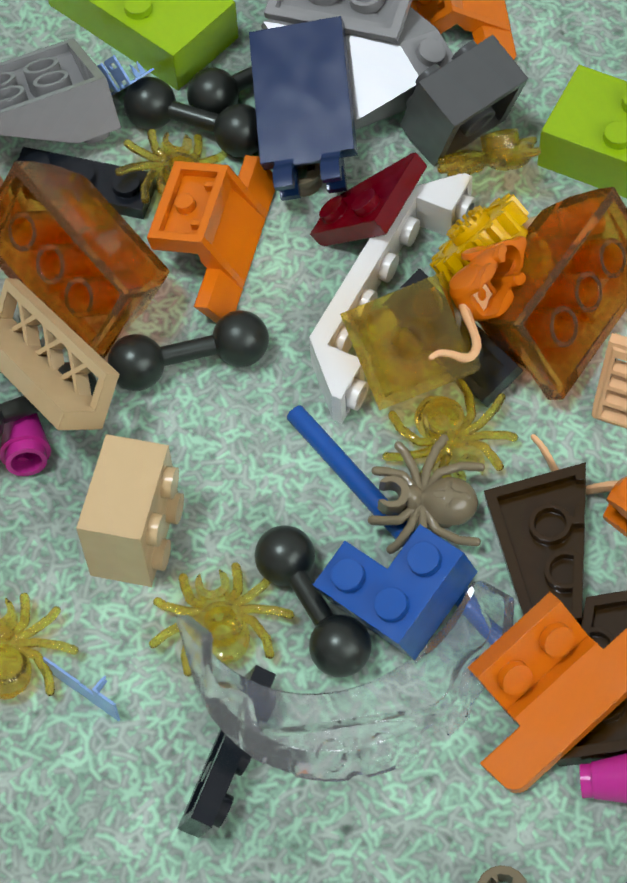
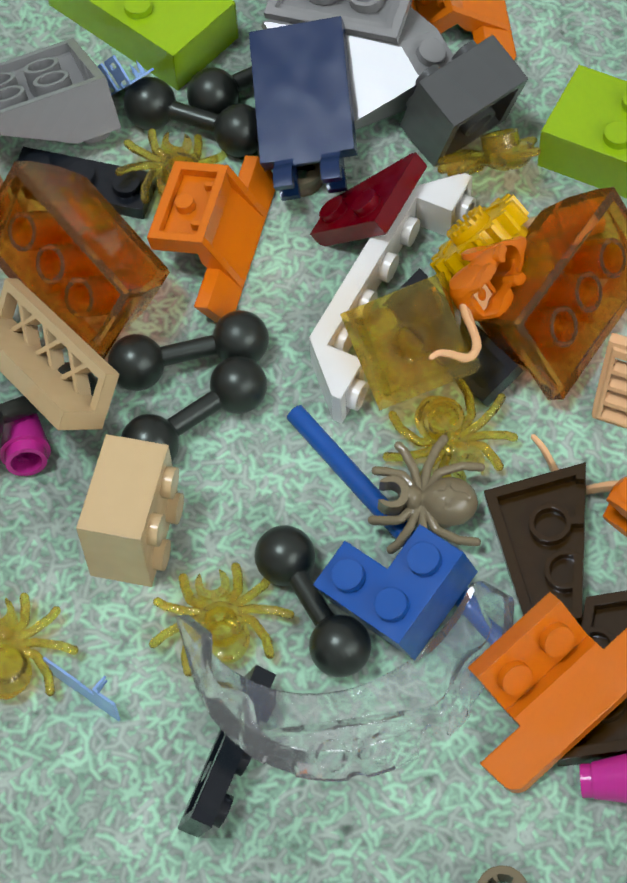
(235, 386): none -> pearl dark grey piece

